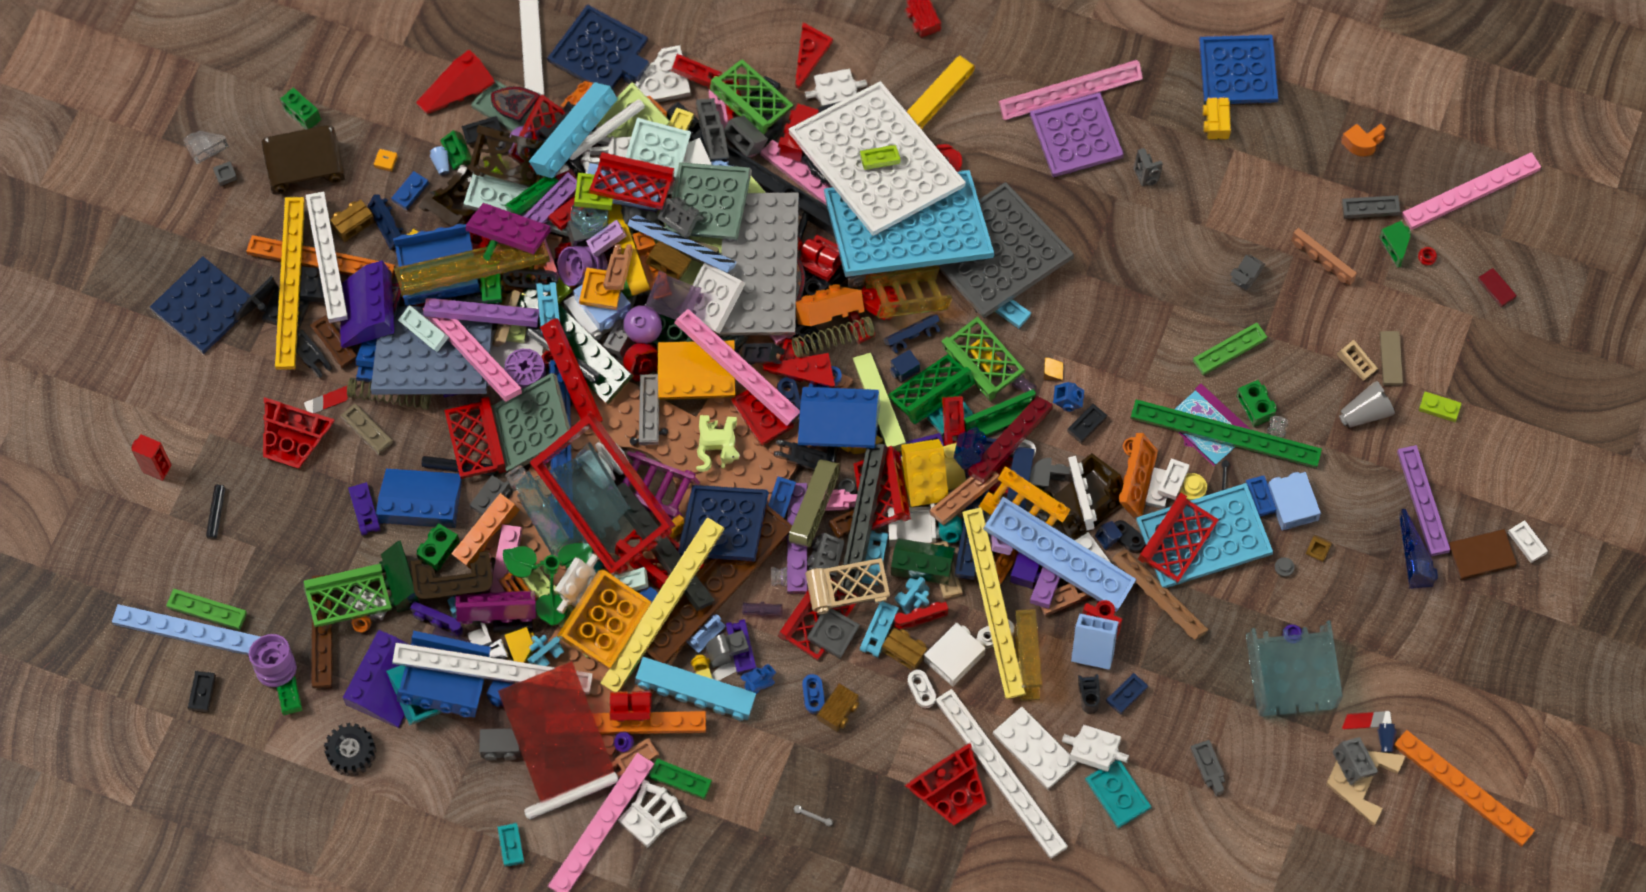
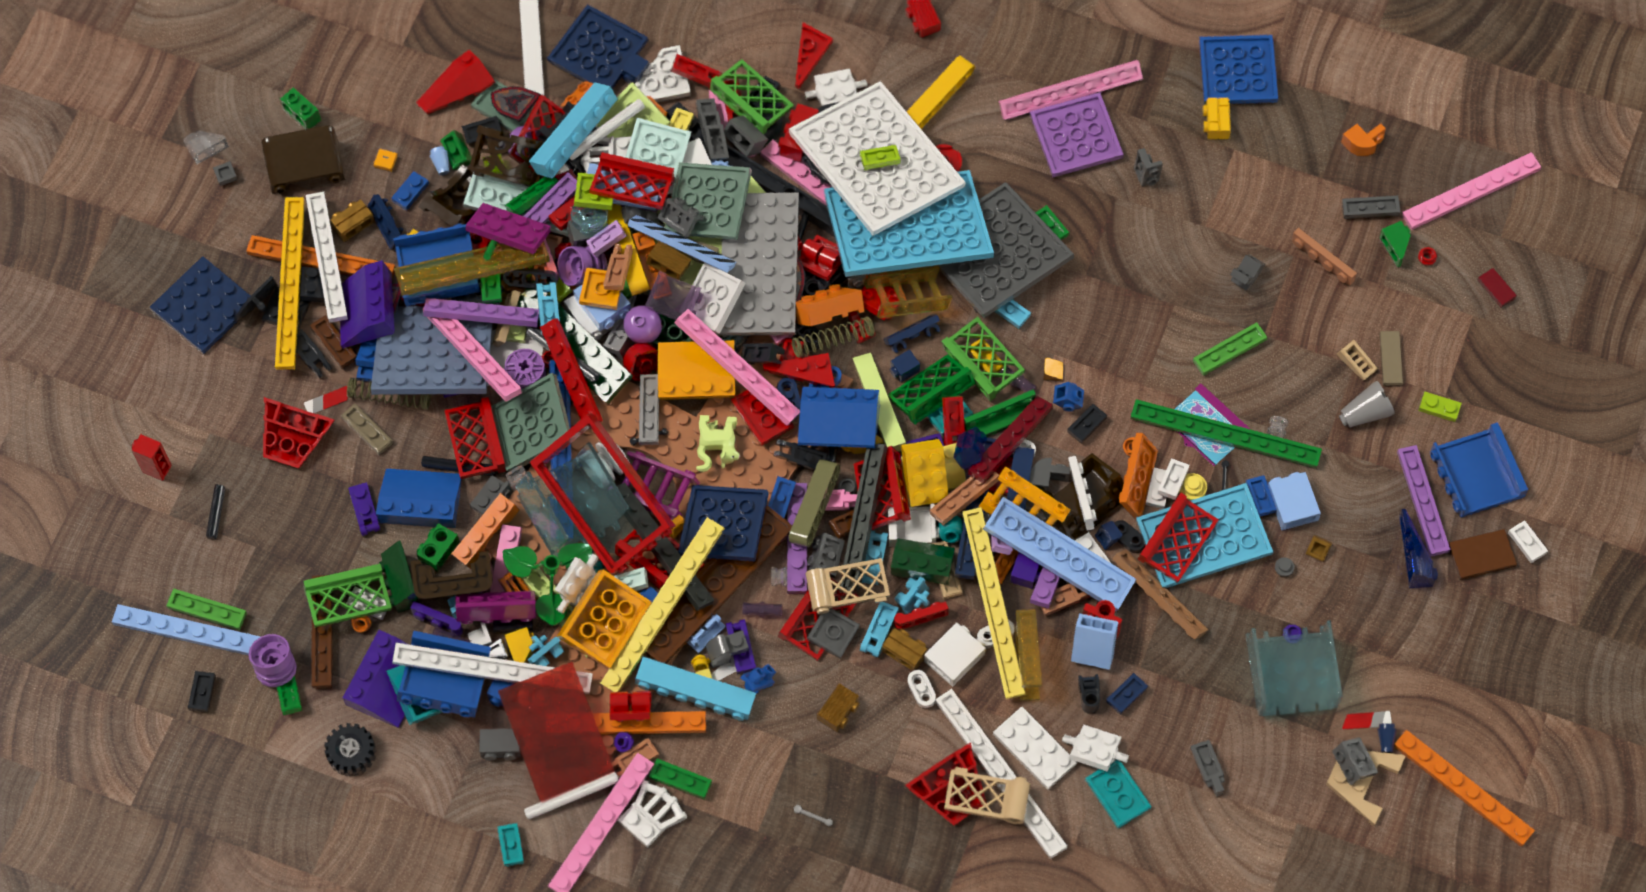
(423, 328): light aqua plate -> none
(813, 694): blue plate -> none
(1013, 803): none -> tan piece
(1052, 222): none -> green plate
(1252, 404): green brick -> none
(1479, 471): none -> blue panel

